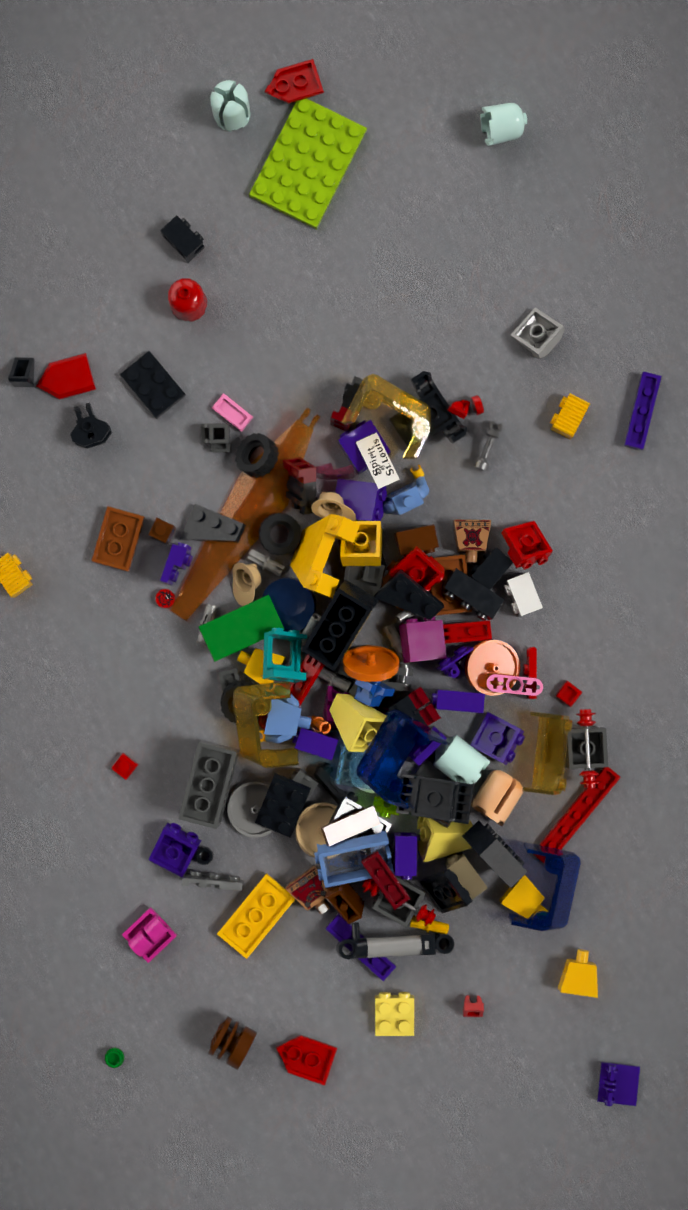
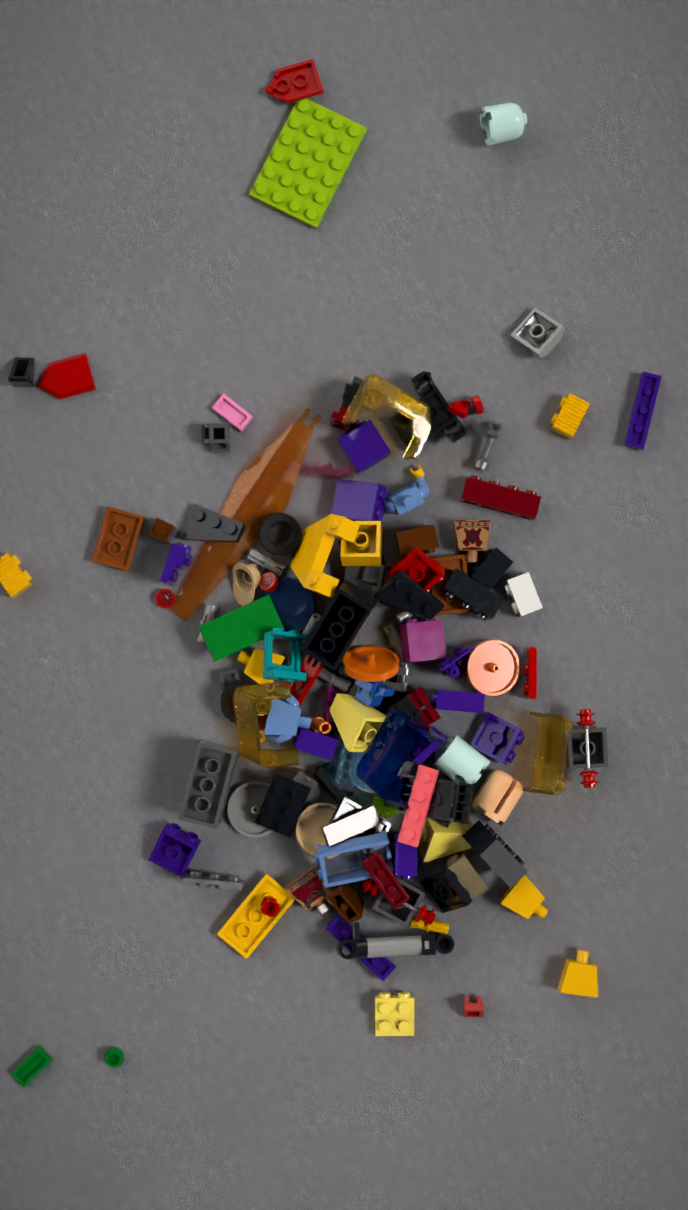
(31, 1066): none -> green tile
(89, 427): black hinge -> none
(124, 766): red plate -> none
(149, 935): dark pink plate -> none
(152, 384): black plate -> none
(182, 238): black brick -> none
(187, 299): red cylinder -> none
(204, 862): black axle -> none
(230, 105): light aqua cylinder -> none
(232, 1042): reddish brown wheel -> none
(266, 462): black tyre -> none
(269, 582): none -> red tile
(270, 912): none -> red plate
(301, 484): hips -> none
(307, 1058): red tile -> none
(332, 503): tan piece -> none
(377, 460): white sticker -> none
(418, 806): none -> coral plate
(468, 632): red hinge -> none
(500, 498): none -> dark red brick
(520, 679): bright pink beam -> none
(526, 545): red plate -> none
(566, 867): clear blue windscreen -> none
(568, 693): red tile -> none
(579, 811): red tile -> none
(618, 1084): dark purple hinge -> none

